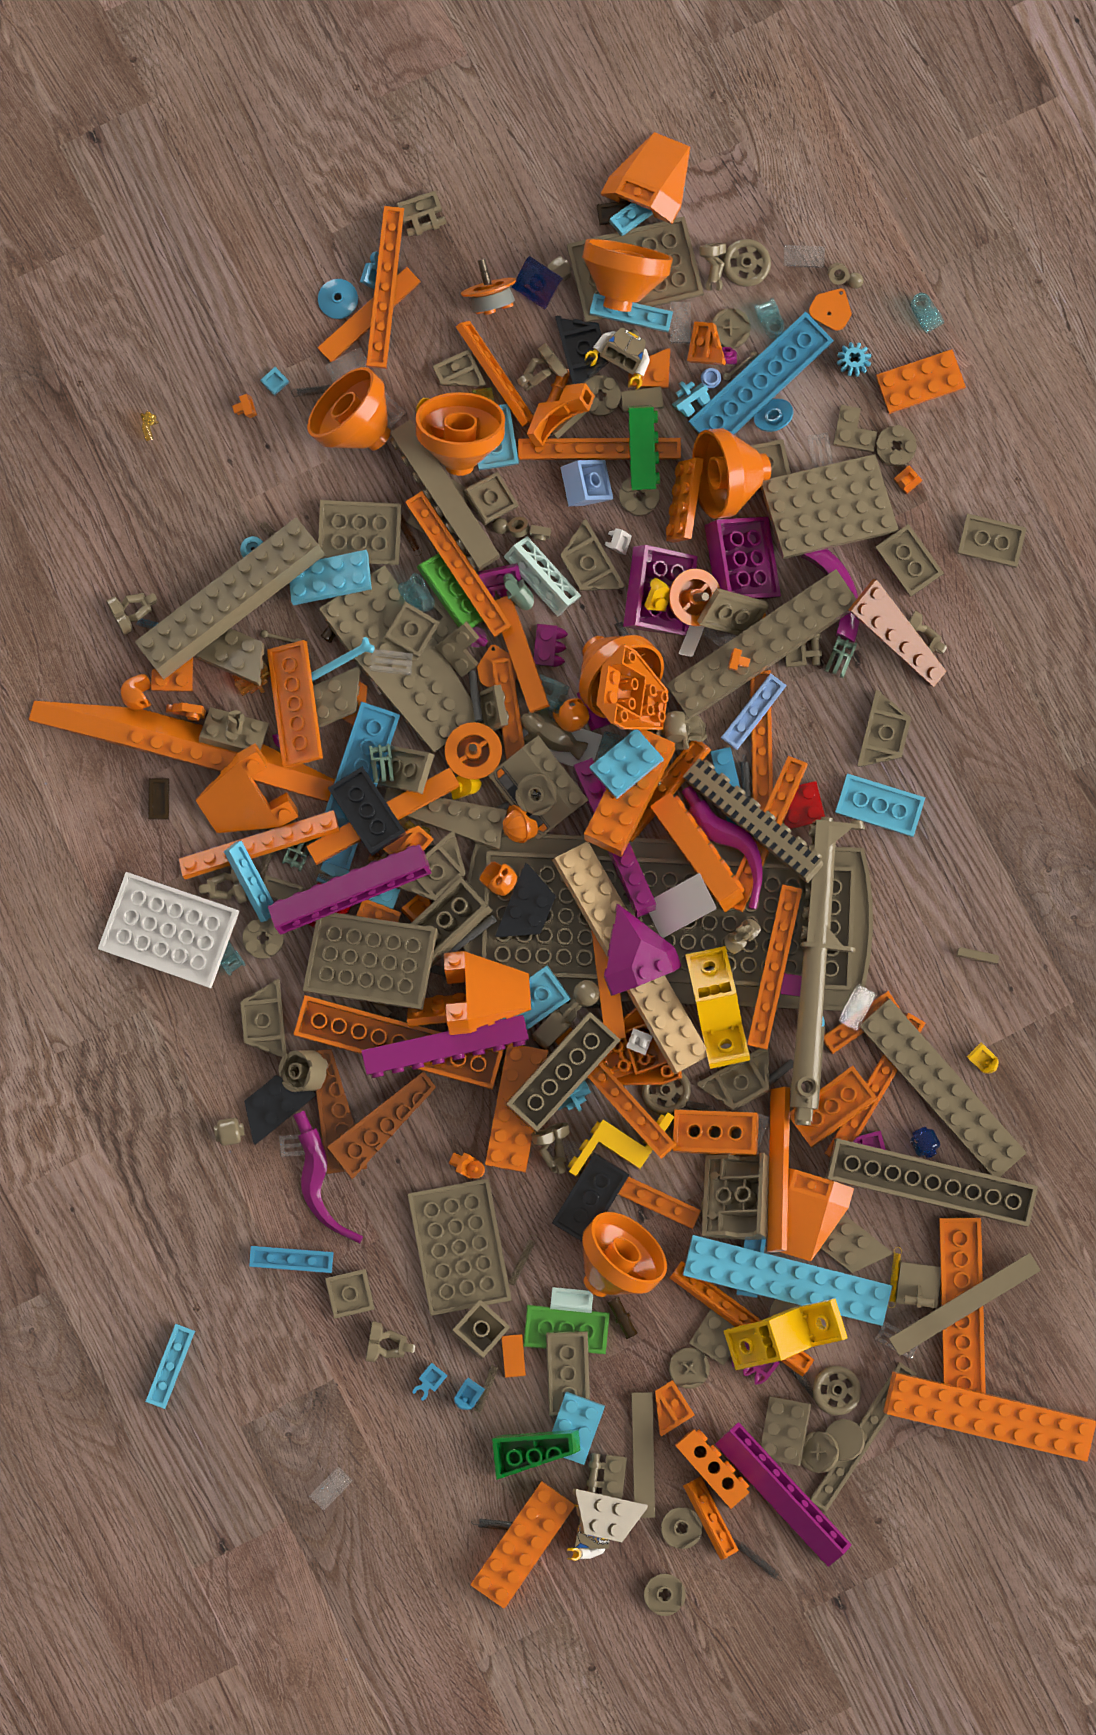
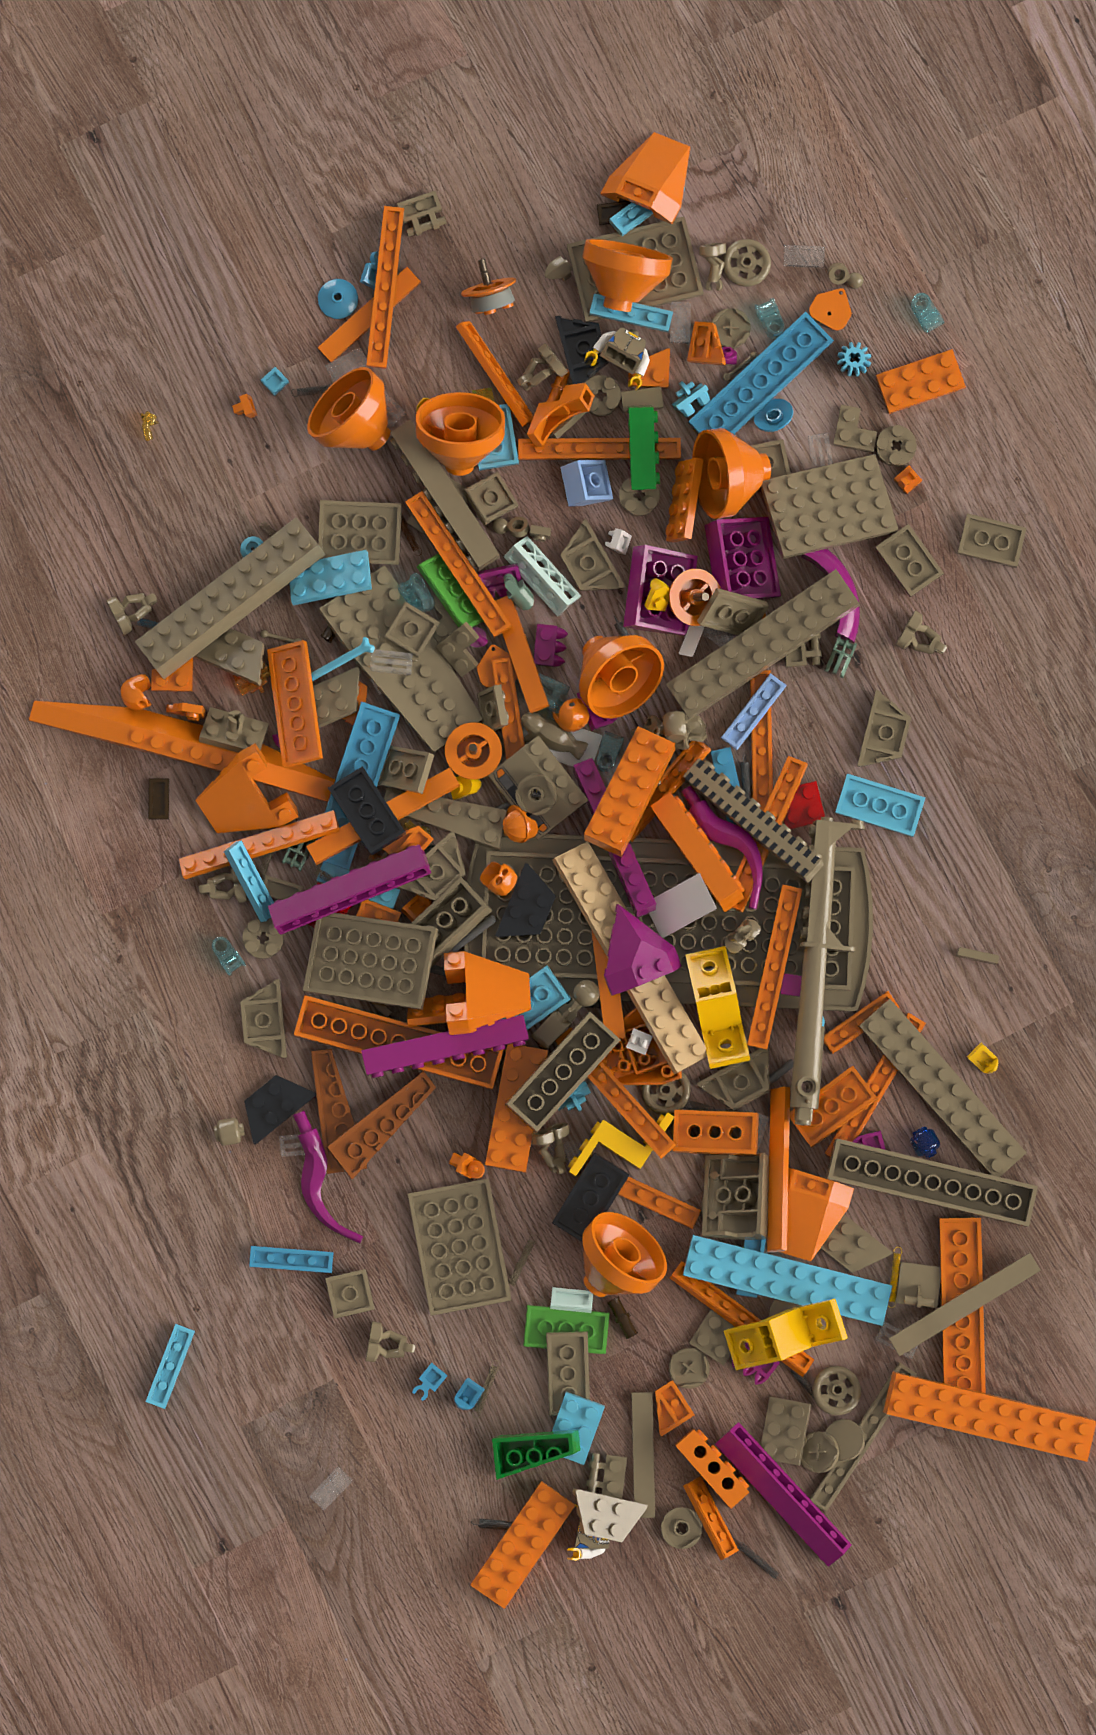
(168, 930): white plate -> none
(303, 1070): dark tan brick -> none
(381, 761): sand green arm -> none
(459, 371): dark tan wing -> none
(475, 696): dark grey piece -> none
(480, 1329): dark tan slope -> none
(513, 1355): orange tile -> none
(537, 282): clear blue tile -> none
(626, 763): medium azure plate -> none
(631, 692): orange wedge -> none
(656, 1602): dark tan plate -> none
(711, 377): light blue plate -> none
(737, 660): orange tile -> none
(857, 1007): clear tile -> none
(888, 623): wing -> none

